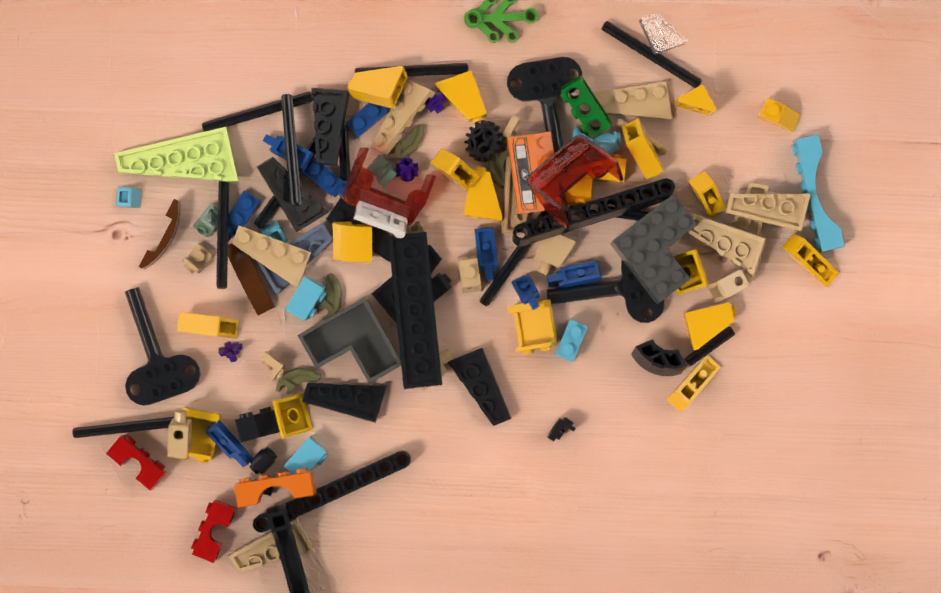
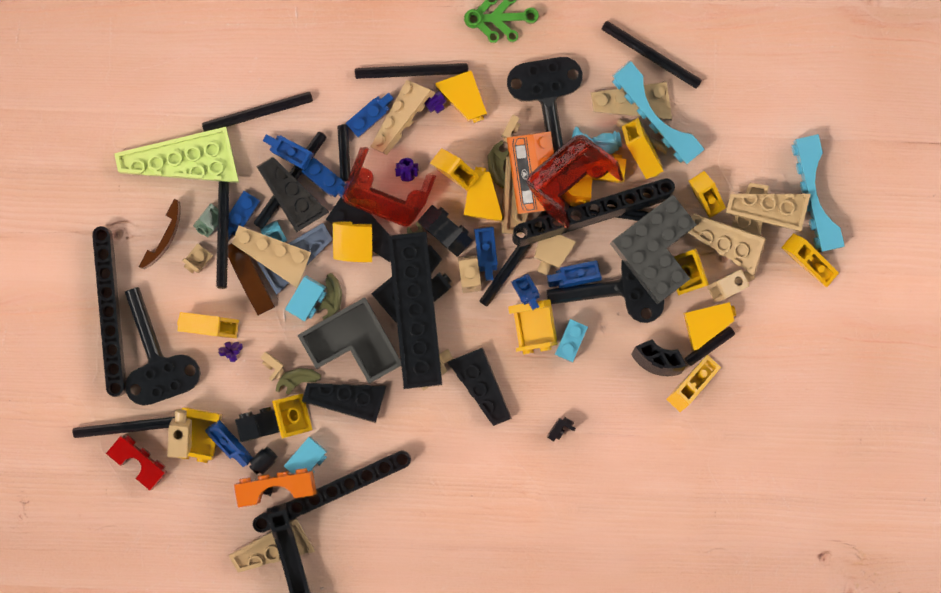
(103, 303): none -> black beam
(128, 197): medium azure slope -> none
(206, 546): red arch -> none
(291, 149): black axle -> none
(329, 117): black wing -> none
(378, 86): yellow slope -> none
(381, 218): white plate -> none
(382, 170): sand green bracket -> none
(408, 146): olive piece -> none
(444, 230): none -> black brick
(484, 141): black gear -> none
(586, 97): green brick -> none
(631, 81): none -> medium azure arch
(660, 34): clear wing -> none
(697, 101): yellow slope -> none
(779, 115): yellow slope -> none

